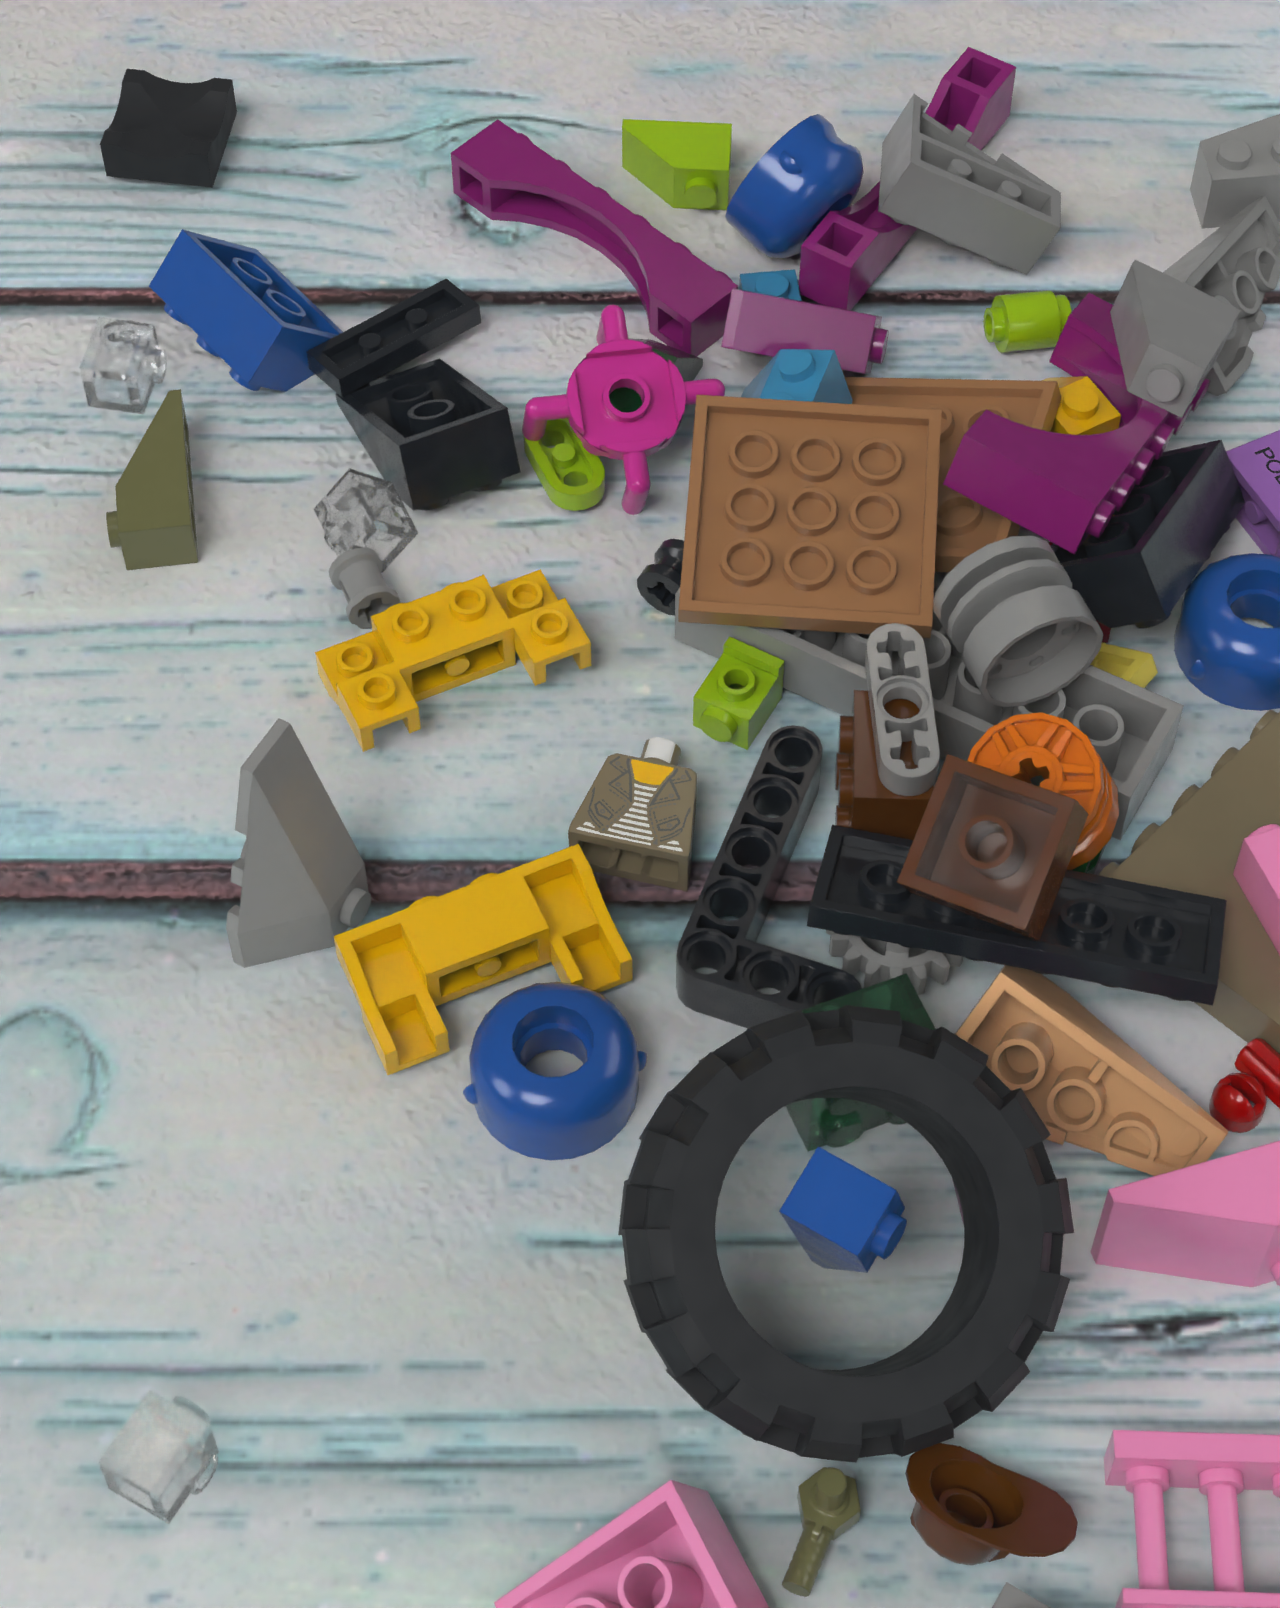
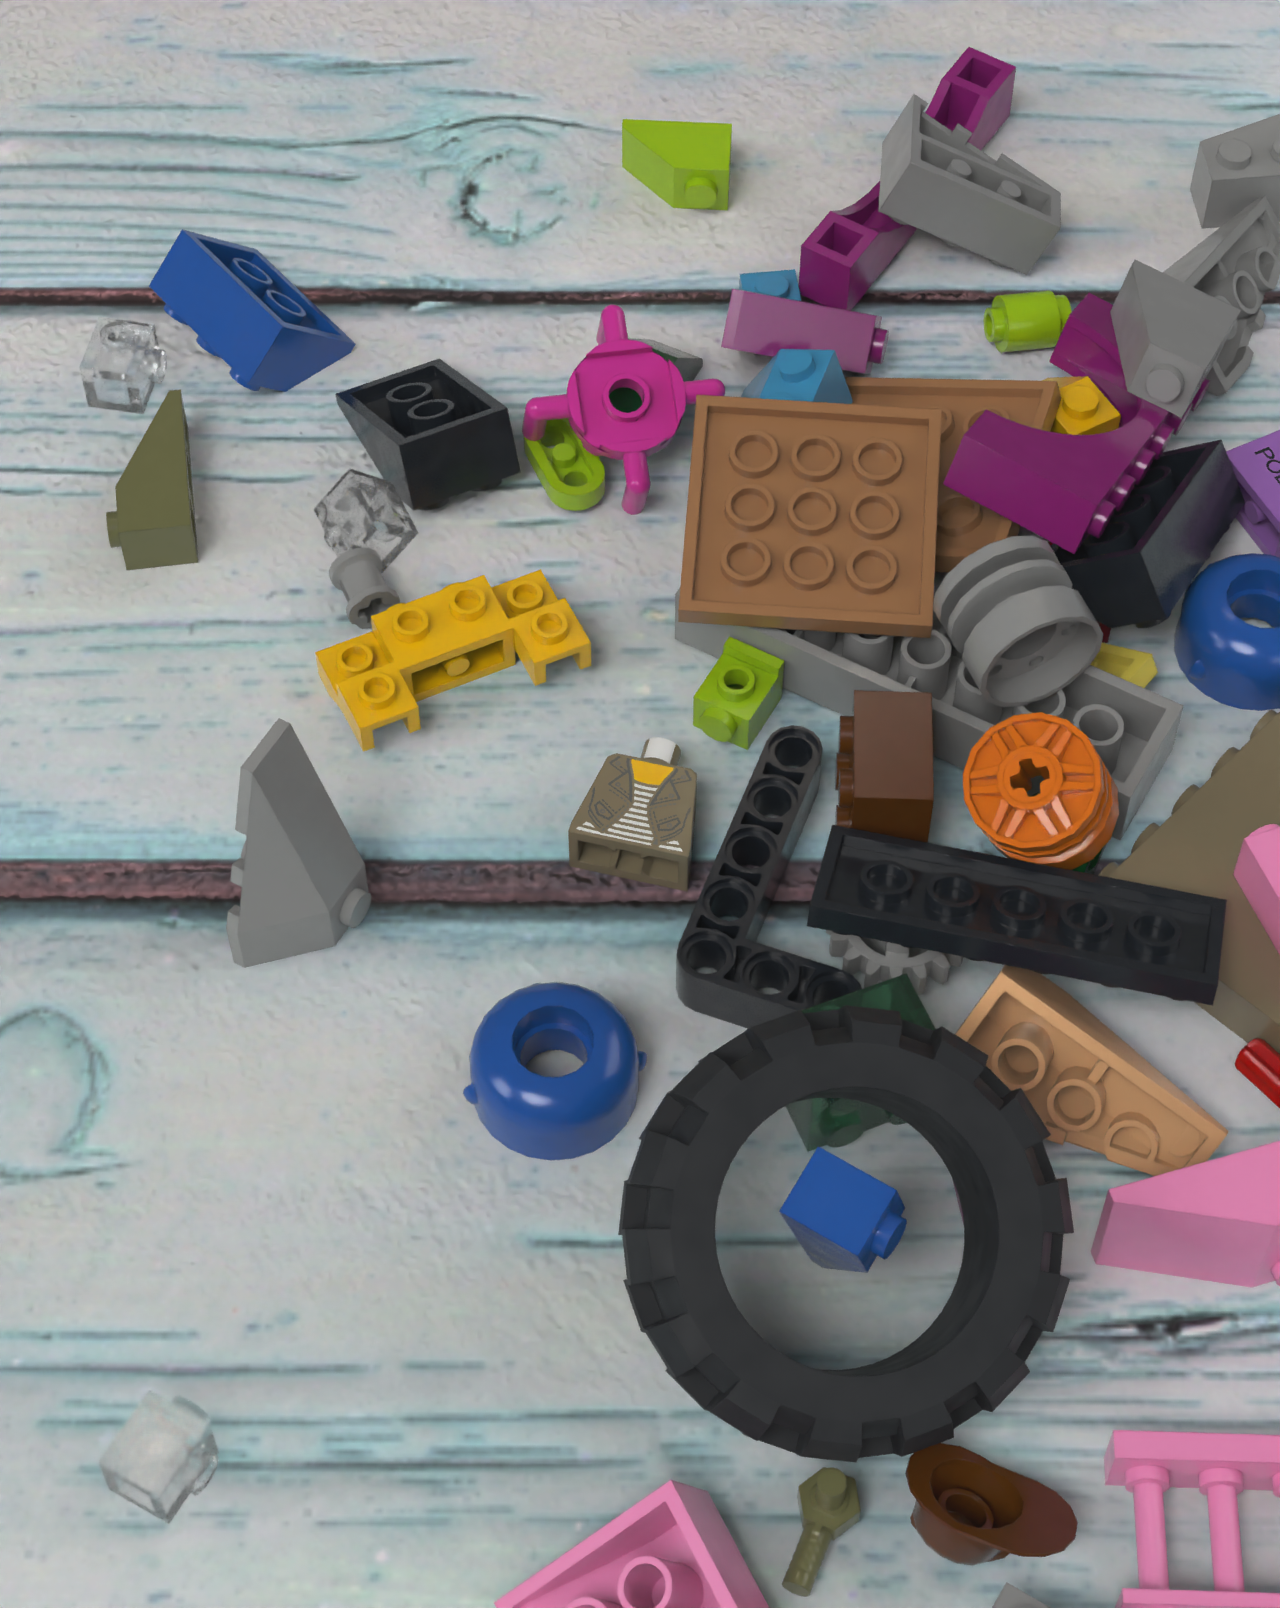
(169, 129): black brick -> none
(393, 337): black plate -> none
(474, 940): yellow bracket -> none
(520, 182): magenta arch -> none
(663, 579): black wheel -> none
(795, 188): blue piece -> none
(892, 731): light grey beam -> none
(993, 847): reddish brown brick -> none
(1232, 1108): red hinge -> none

